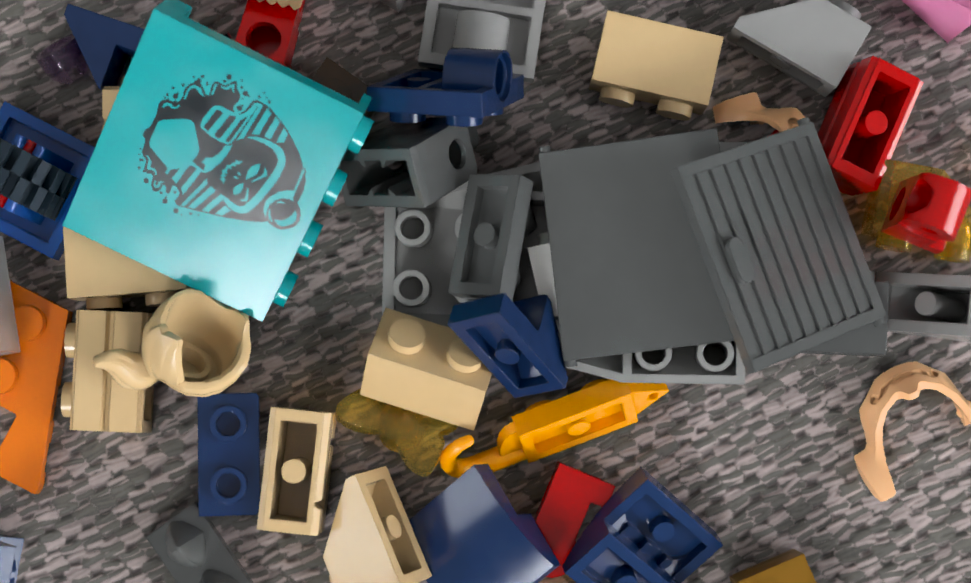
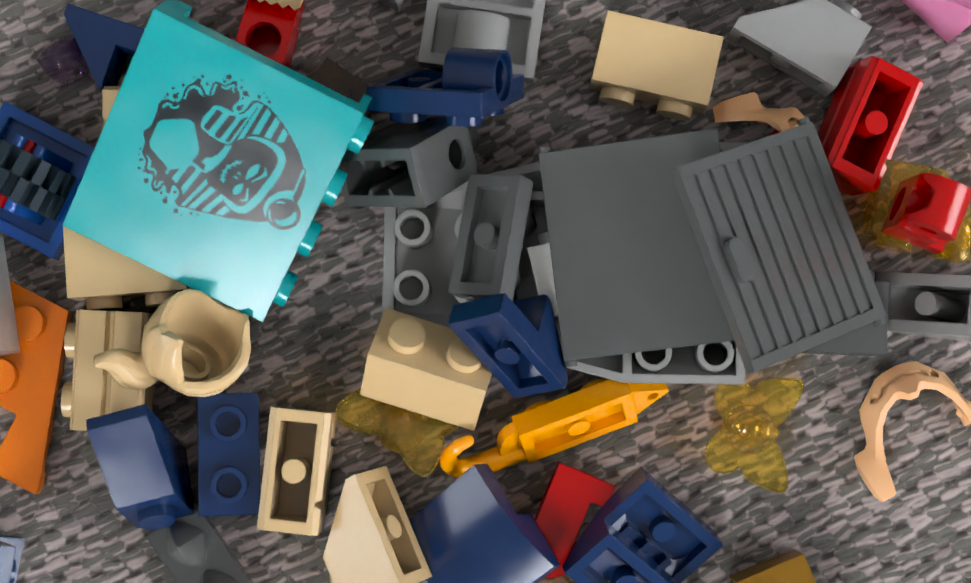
(142, 467): none -> dark blue slope
(751, 430): none -> clear yellow animal

